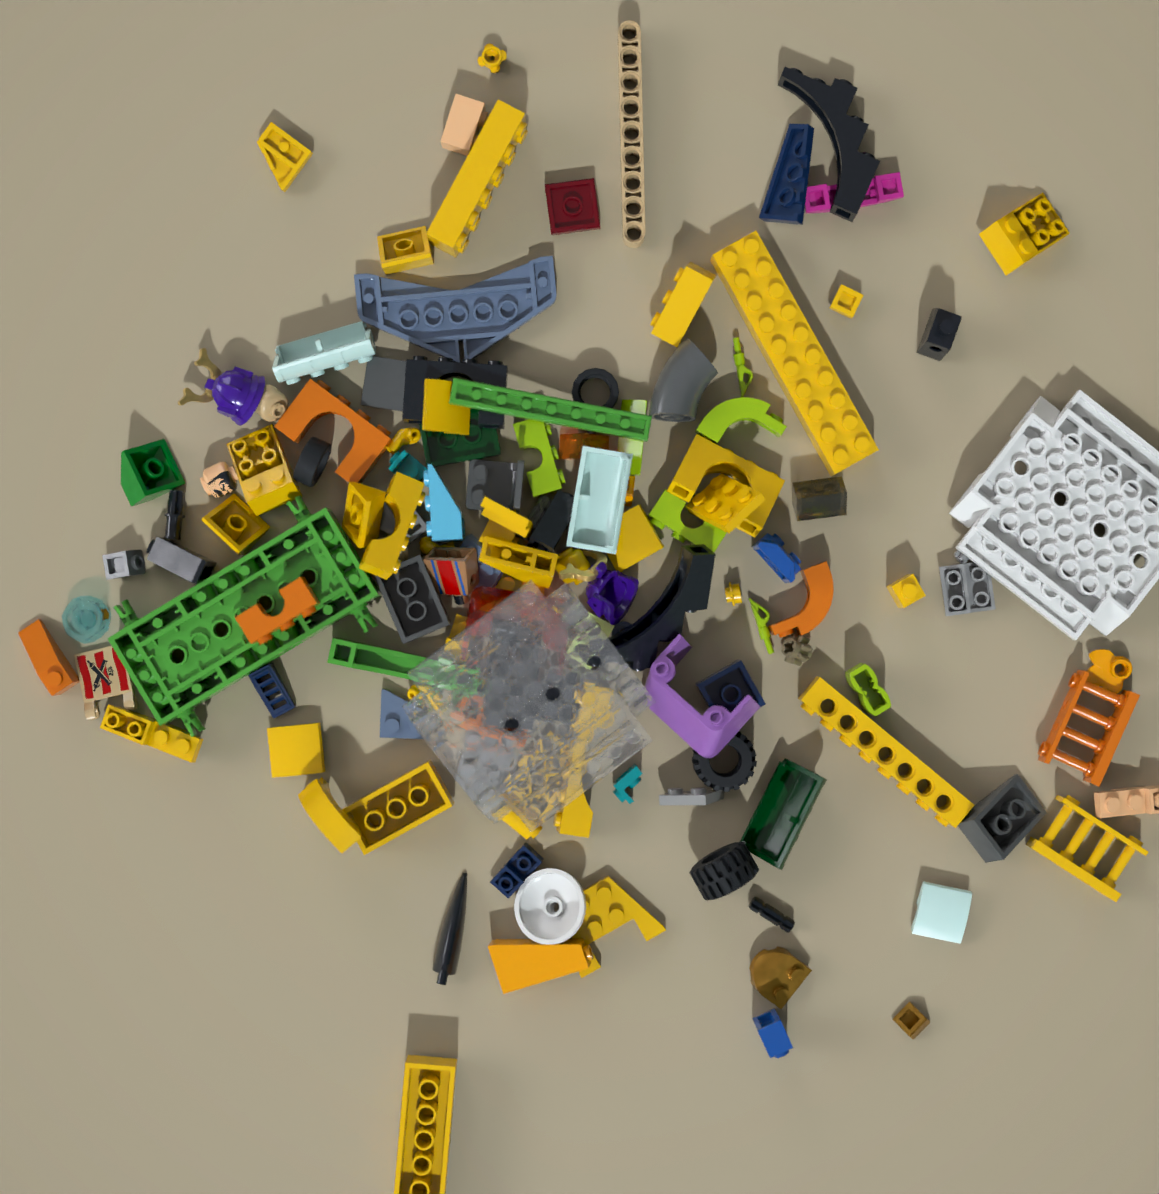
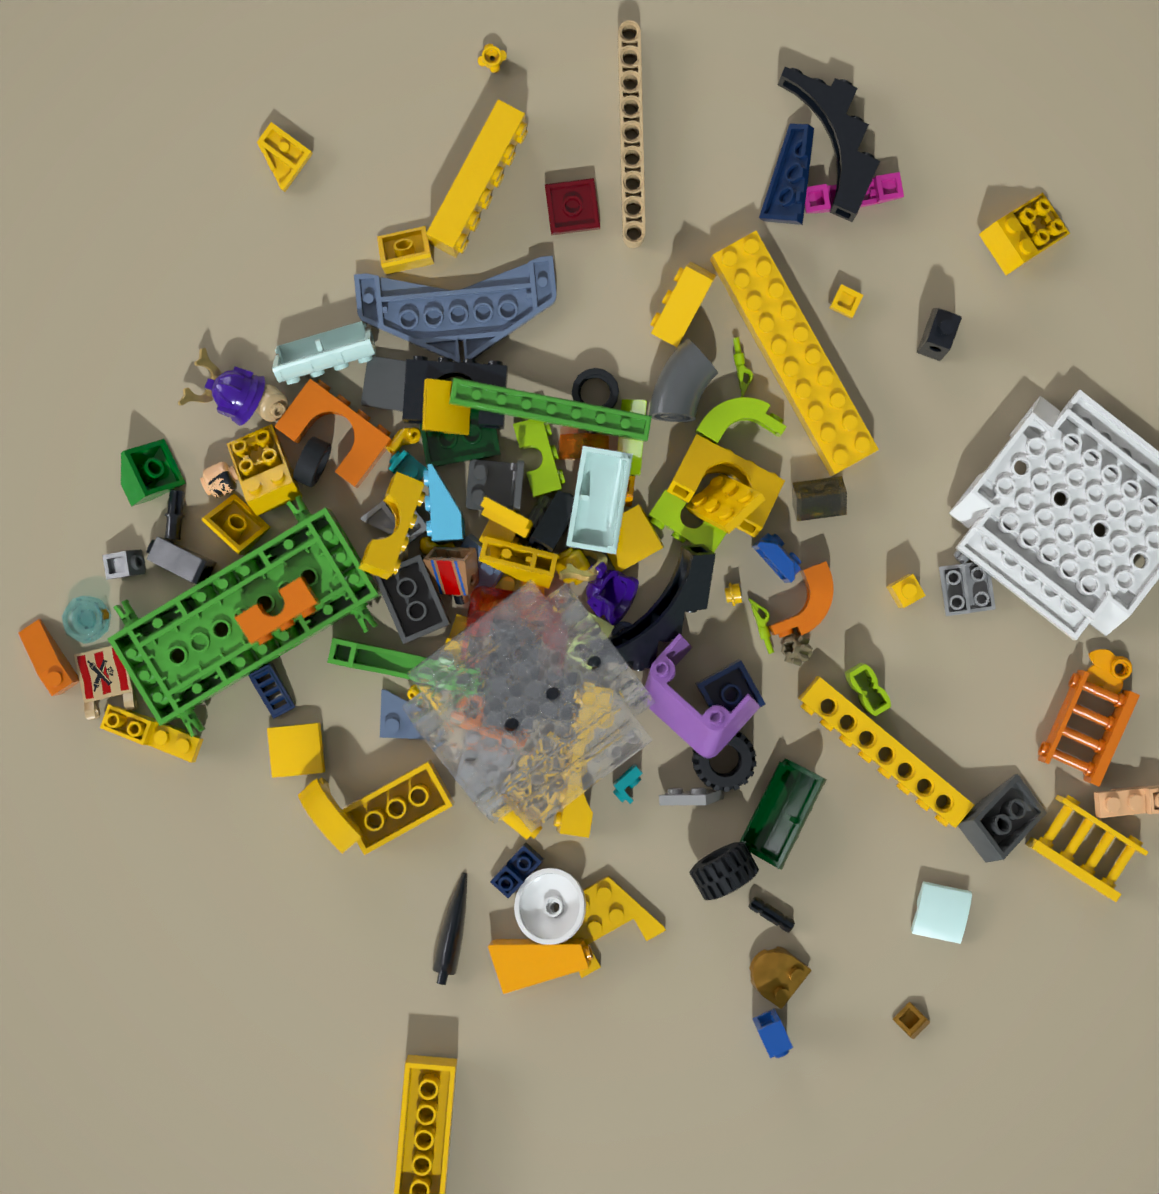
(363, 513): yellow slope -> none
(463, 124): light nougat brick -> none

